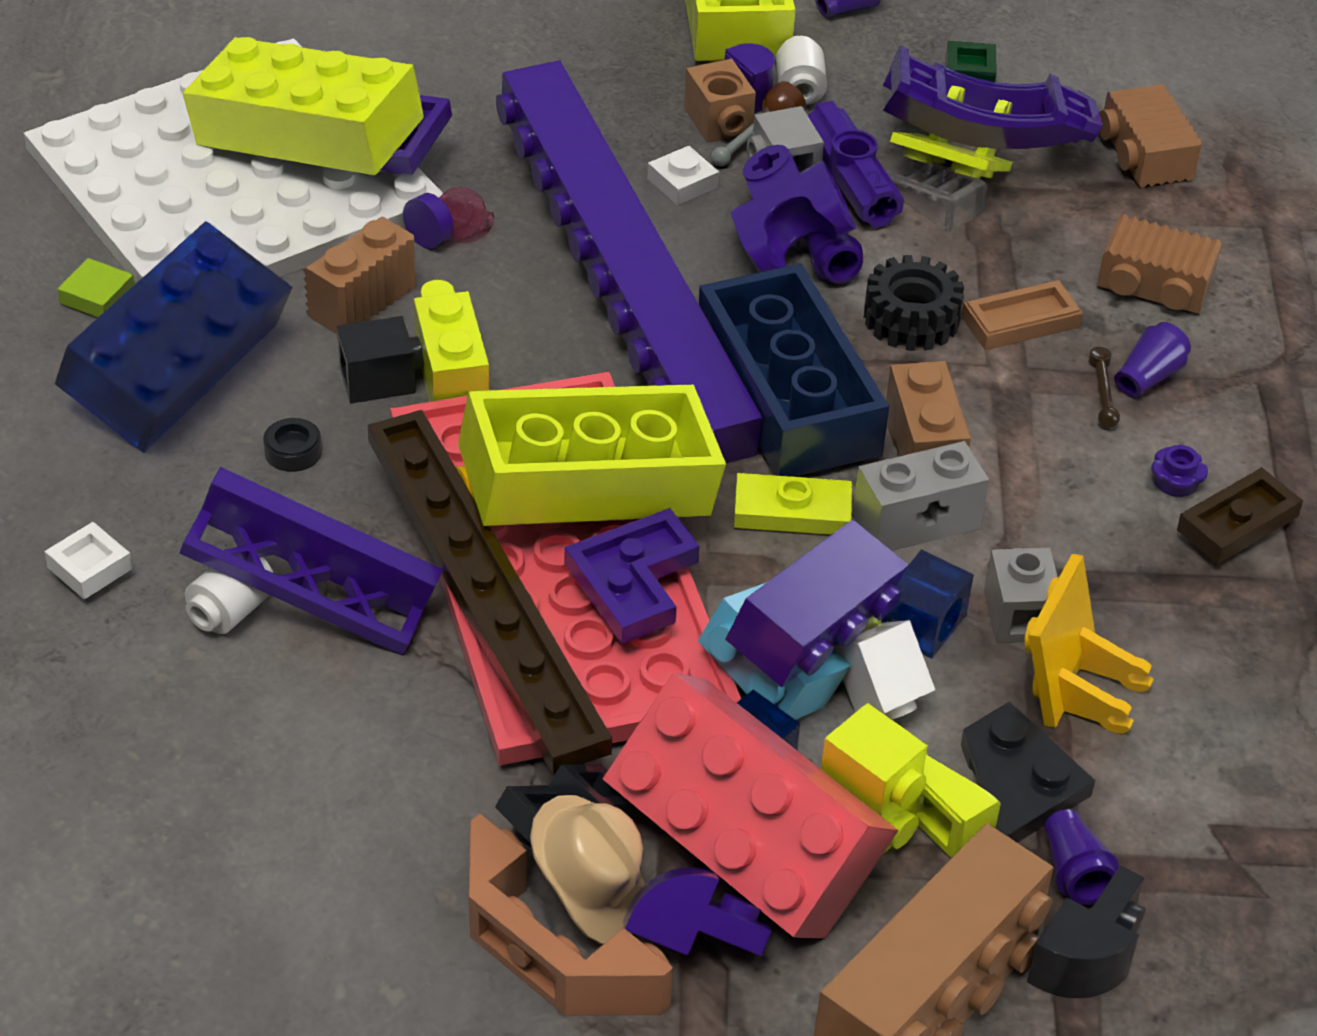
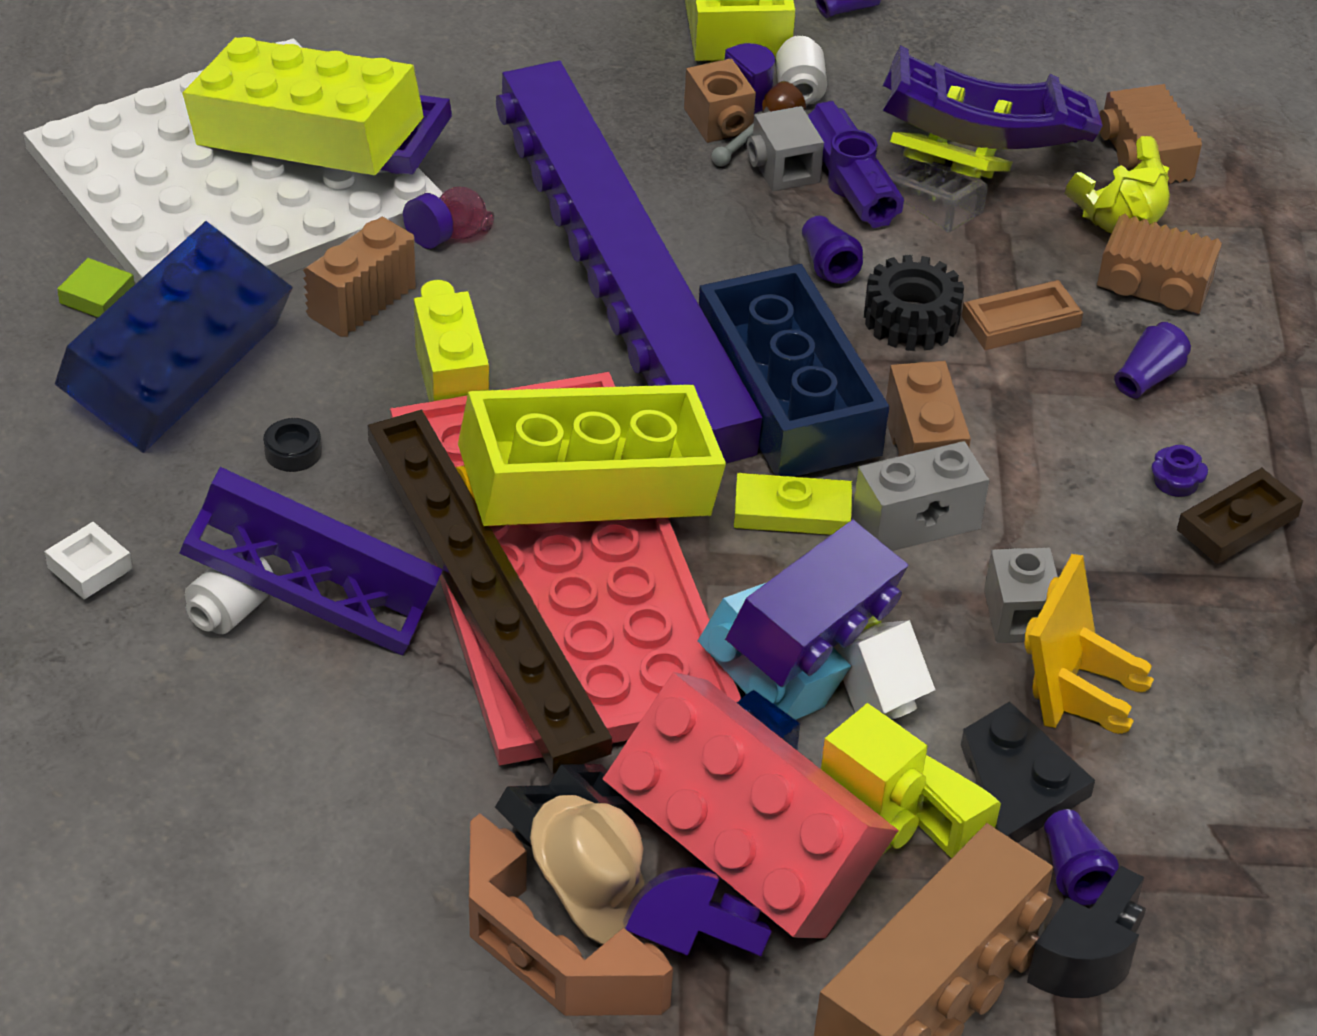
(378, 359): black brick -> none
(623, 568): dark purple plate -> none
(683, 175): white plate -> none
(787, 206): dark purple piece -> none
(932, 599): clear blue brick -> none
(972, 59): dark green plate -> none
(1100, 359): dark brown hinge -> none
(1134, 192): none -> neon yellow helmet

